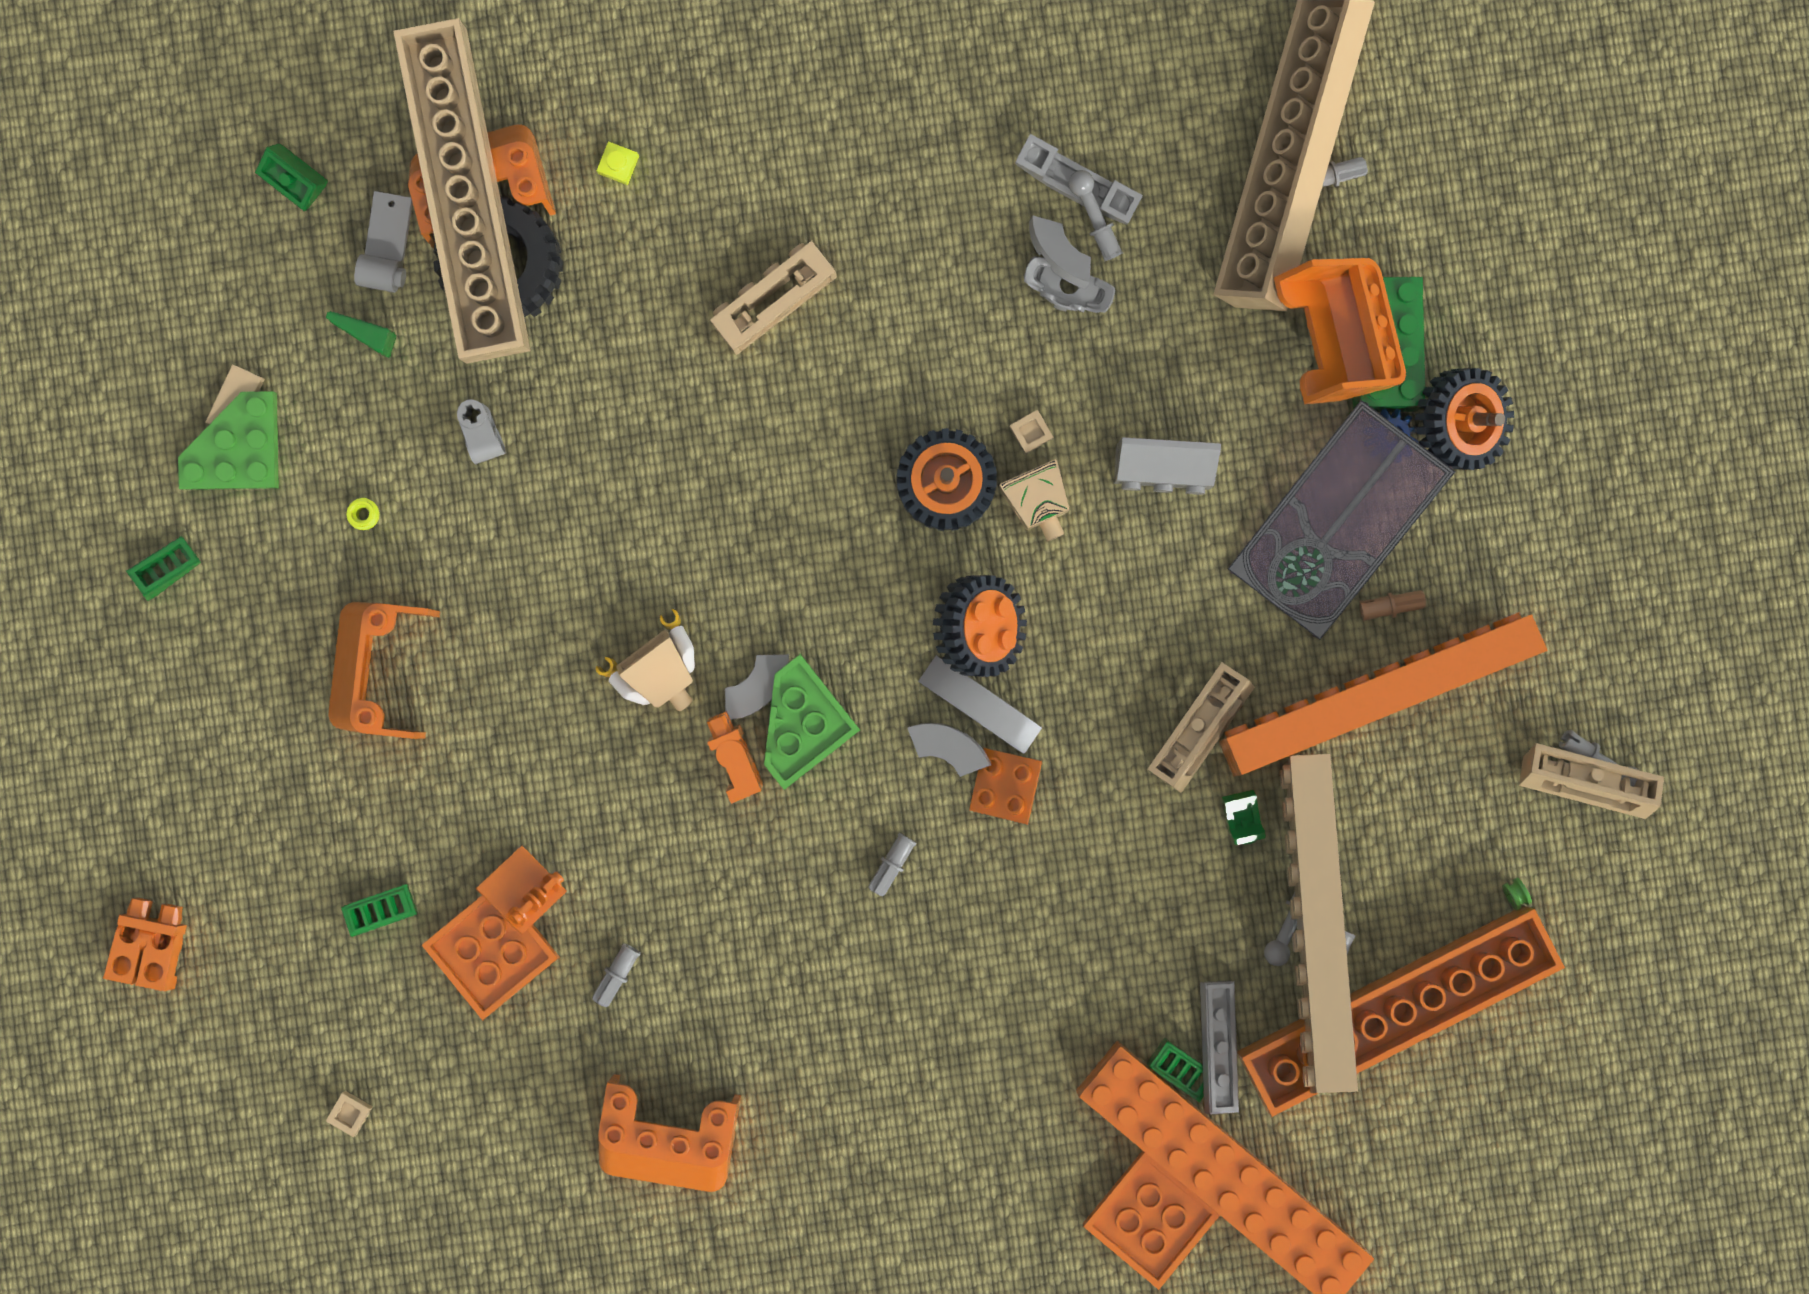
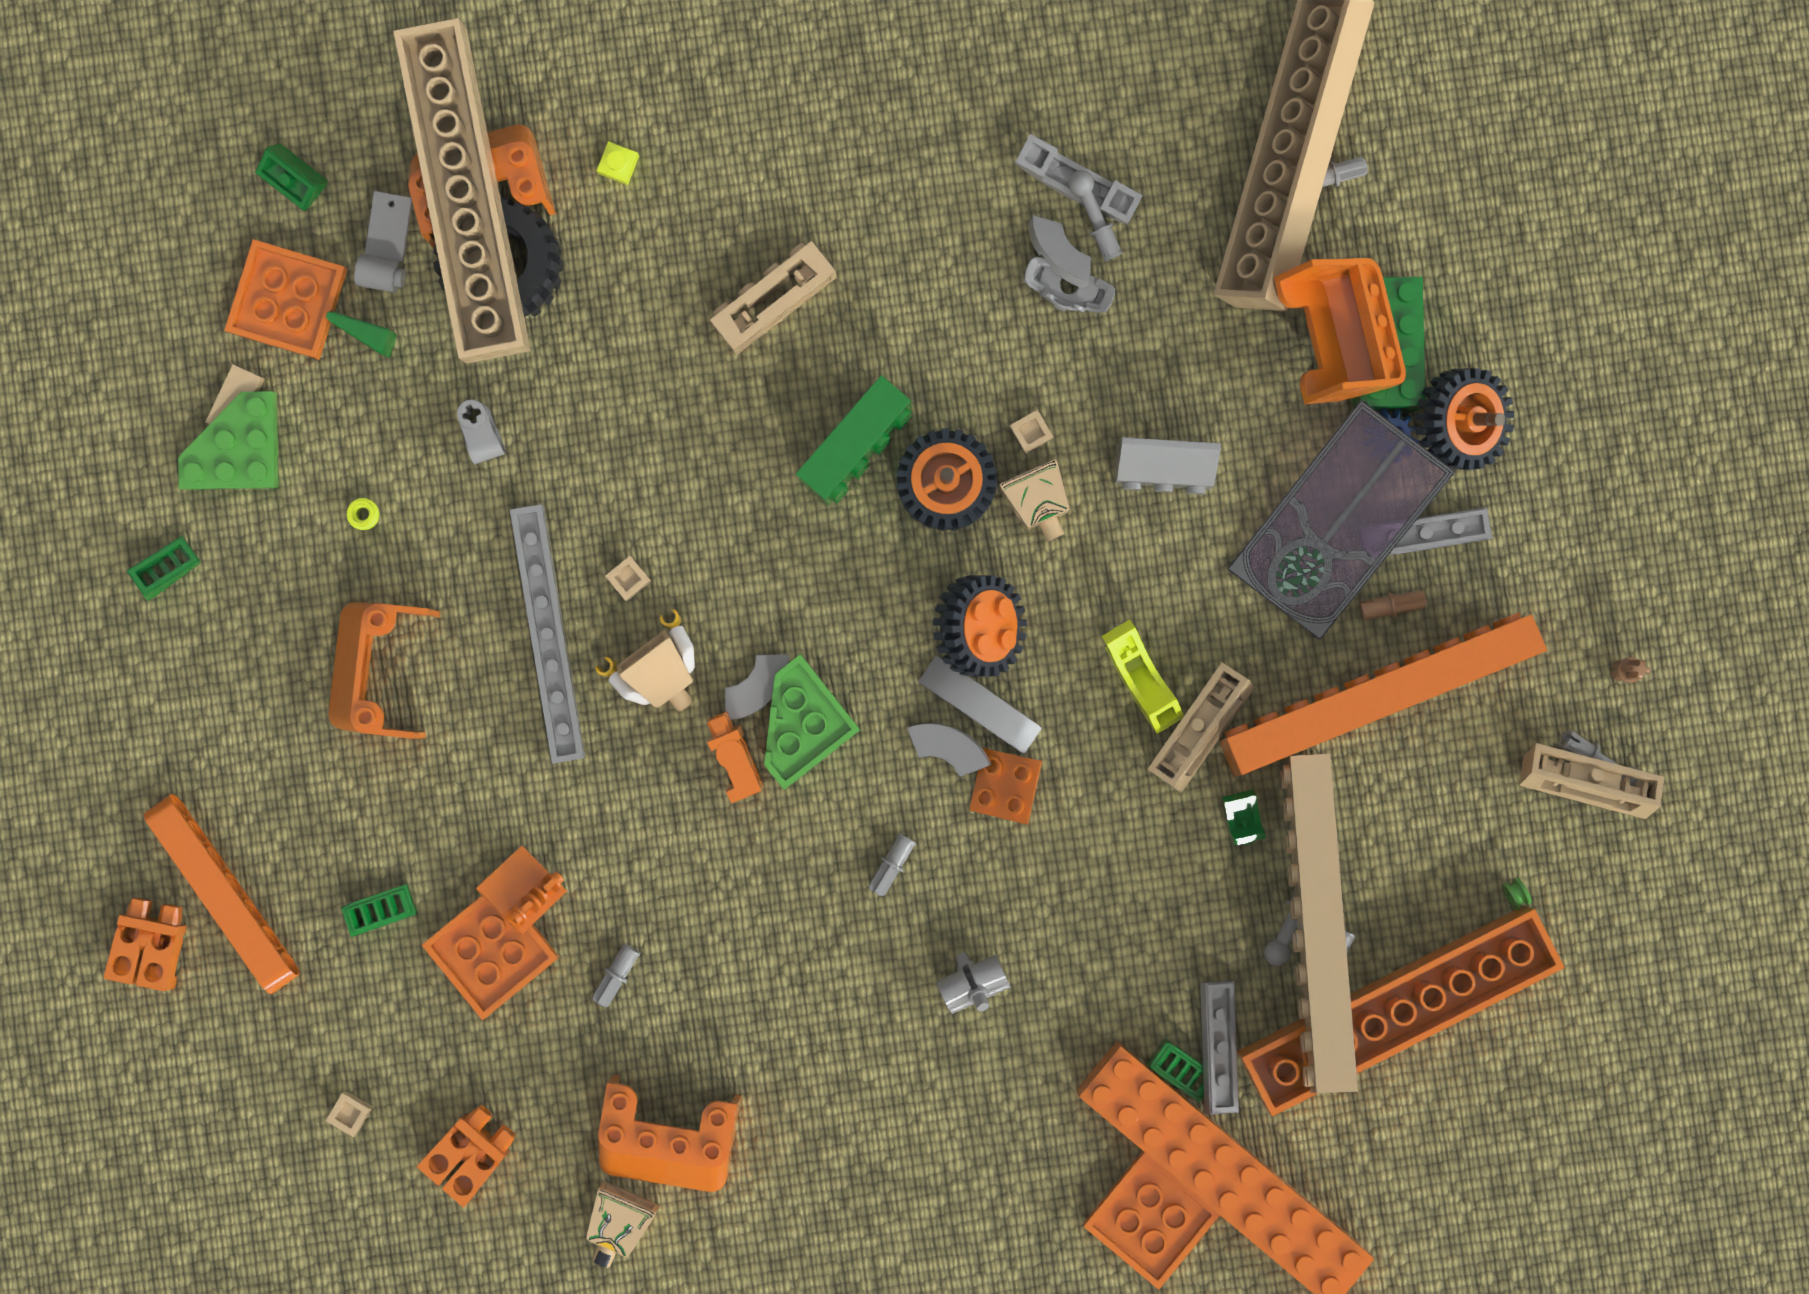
(221, 894): none -> orange beam
(285, 299): none -> orange plate
(474, 1146): none -> orange hips
(547, 633): none -> light grey plate
(618, 1222): none -> tan torso
(628, 578): none -> tan plate
(855, 440): none -> green brick
(972, 983): none -> light grey pin
(1141, 677): none -> neon yellow arch
(1445, 531): none -> light grey tile
(1629, 670): none -> medium nougat axle

